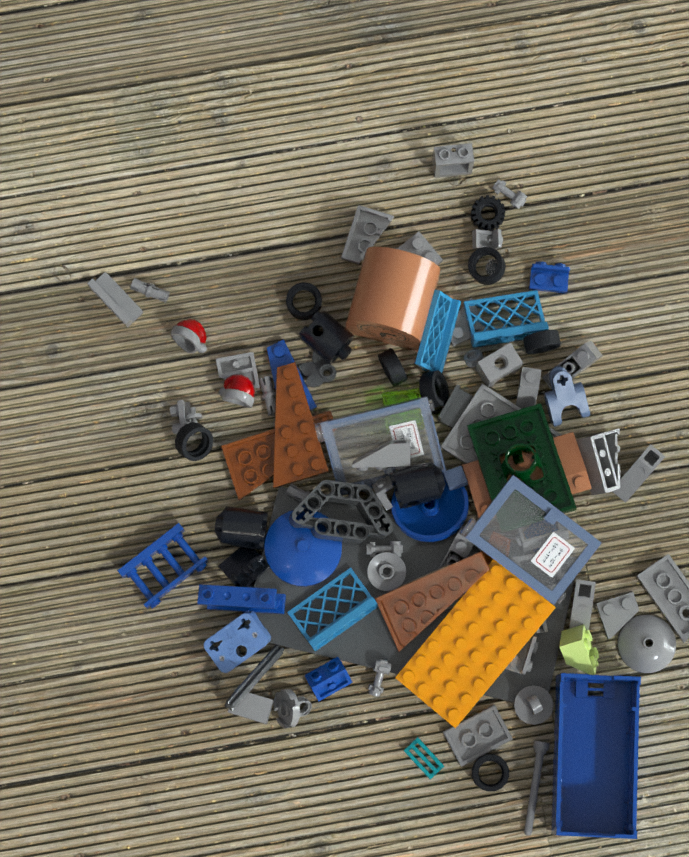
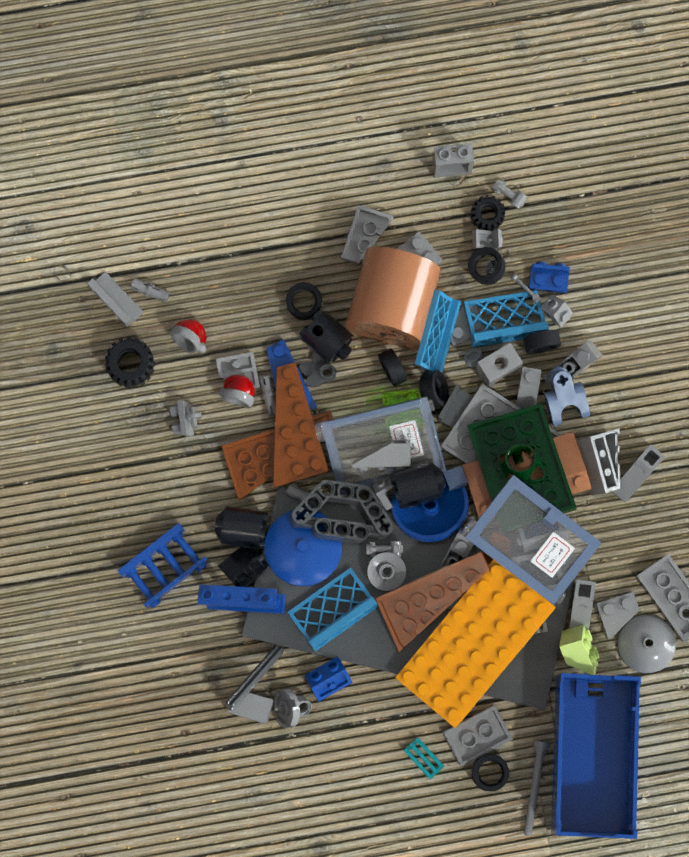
(132, 378): none -> black tyre
(203, 448): black tyre -> none
(228, 653): medium blue axle -> none
(381, 667): light grey bar -> none
(522, 662): light grey bracket -> none
(533, 705): light grey tile -> none
(536, 298): none -> light grey hinge
(557, 309): none -> light grey bracket

